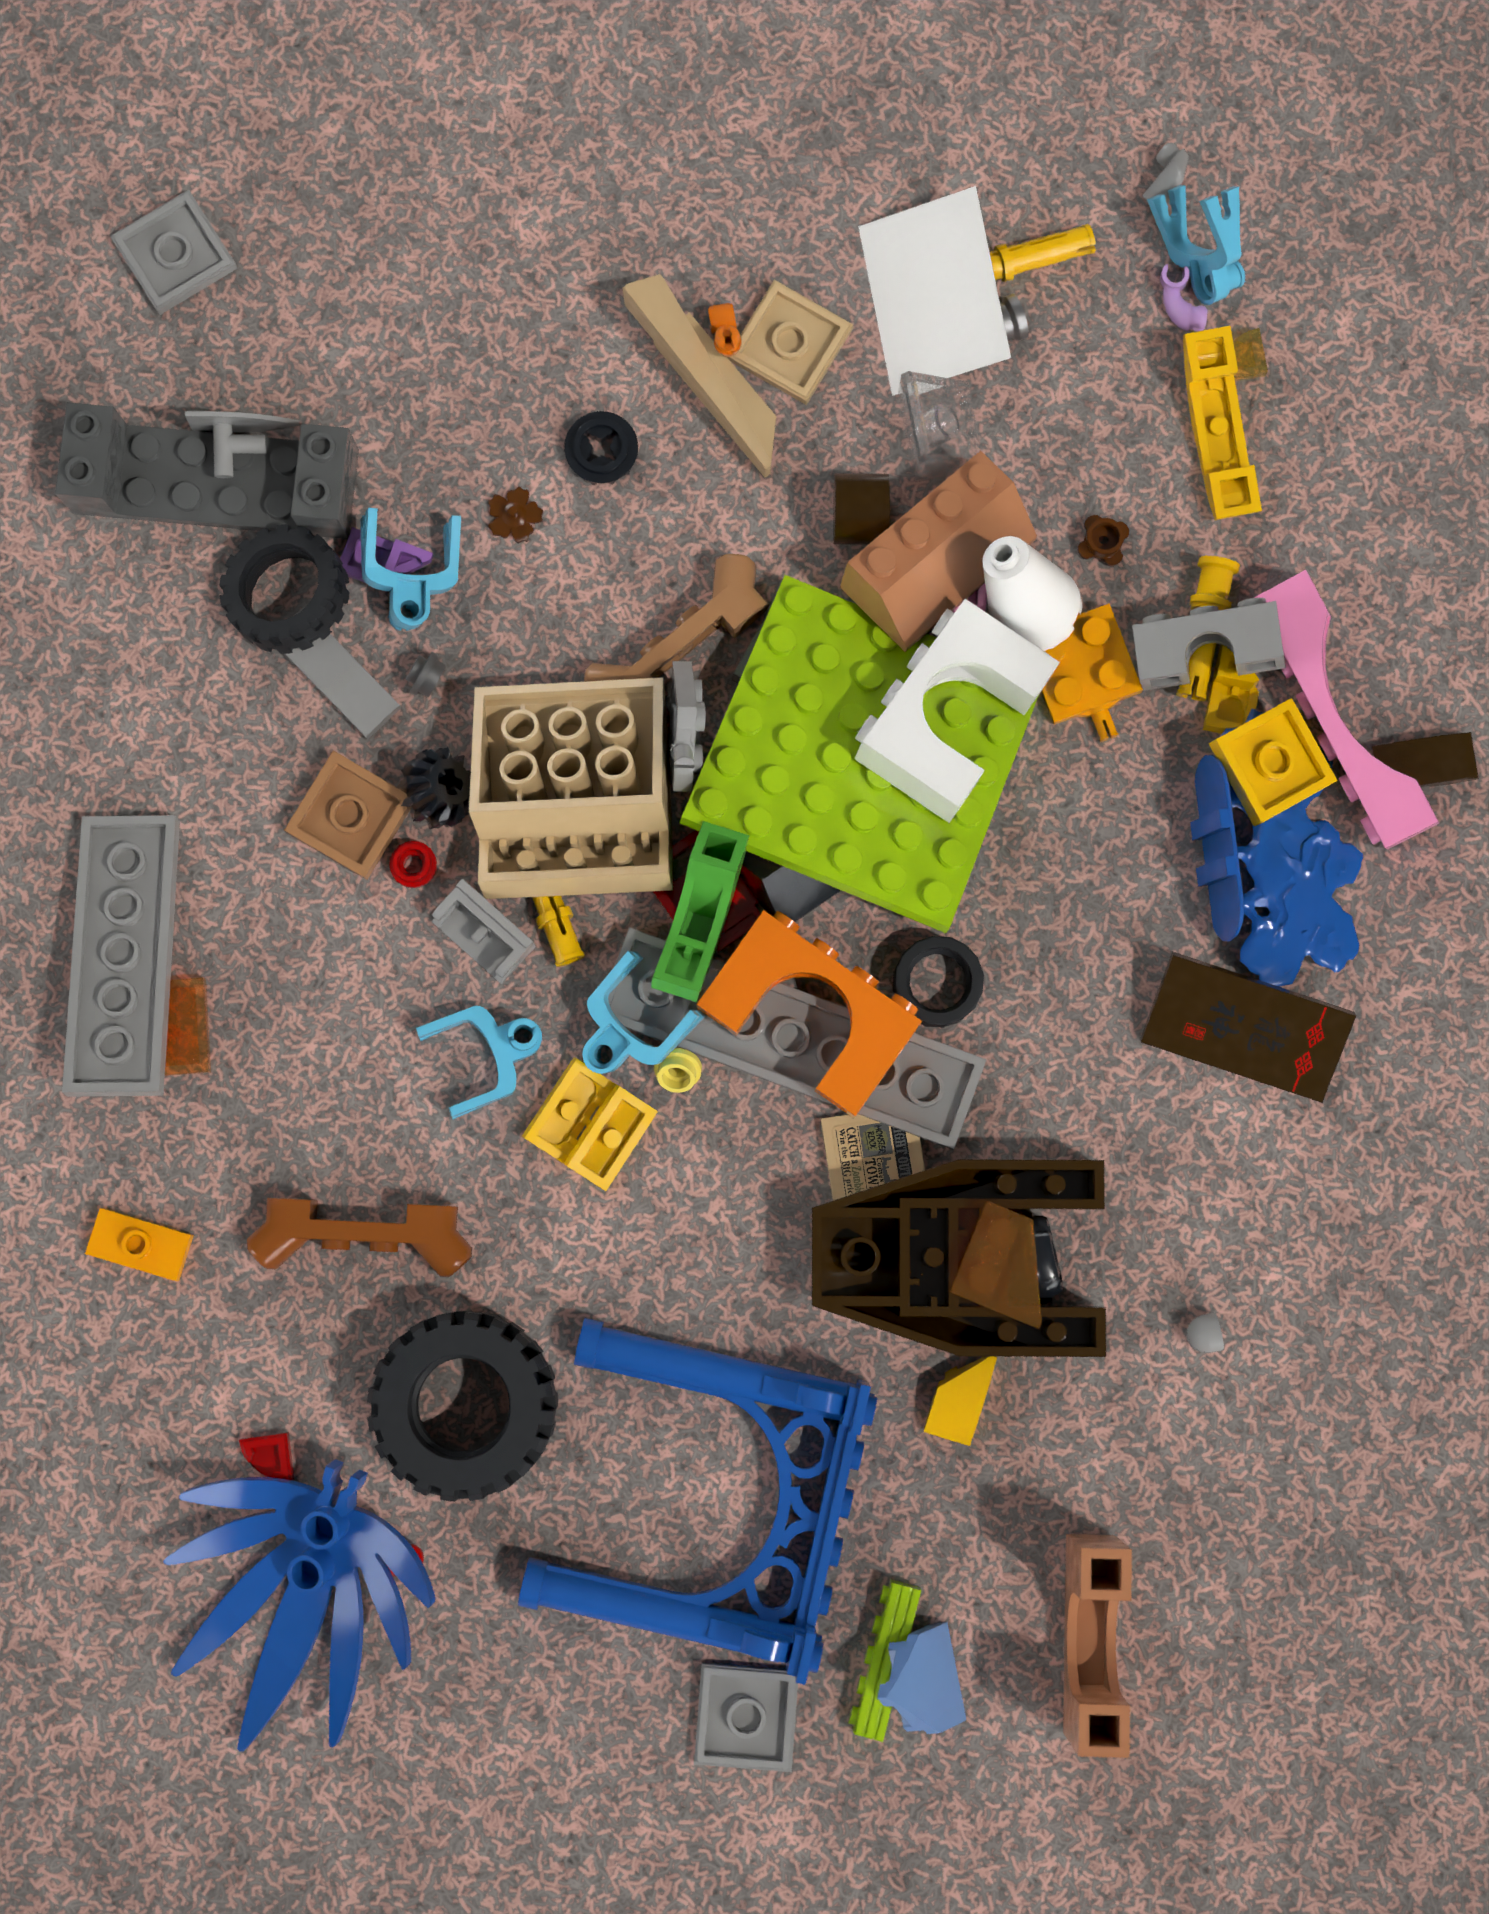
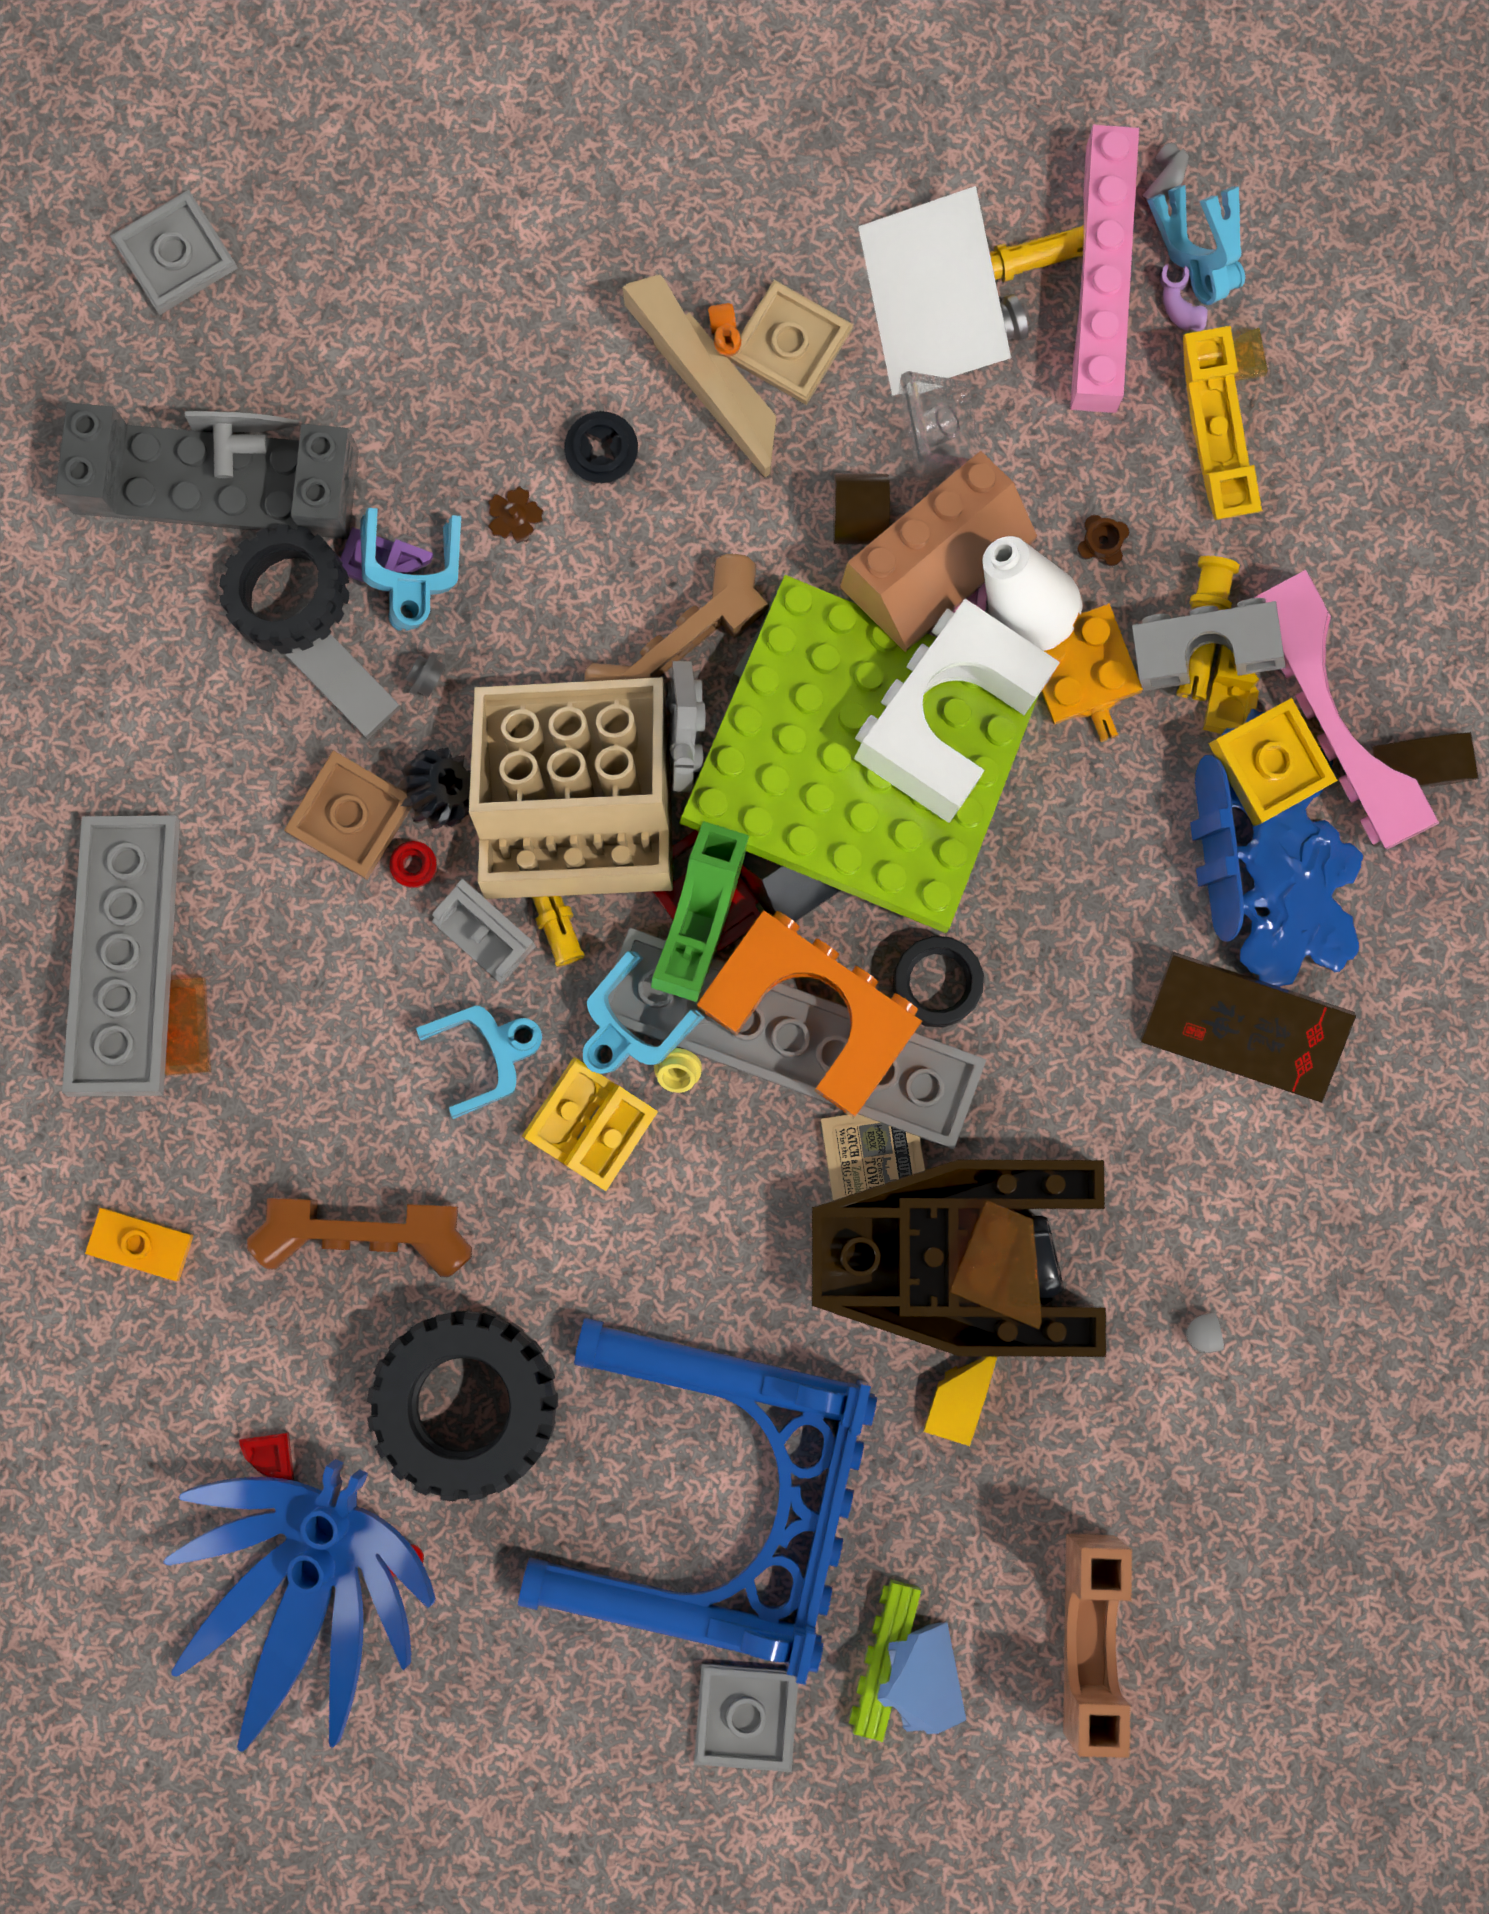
(1106, 269): none -> bright pink arch

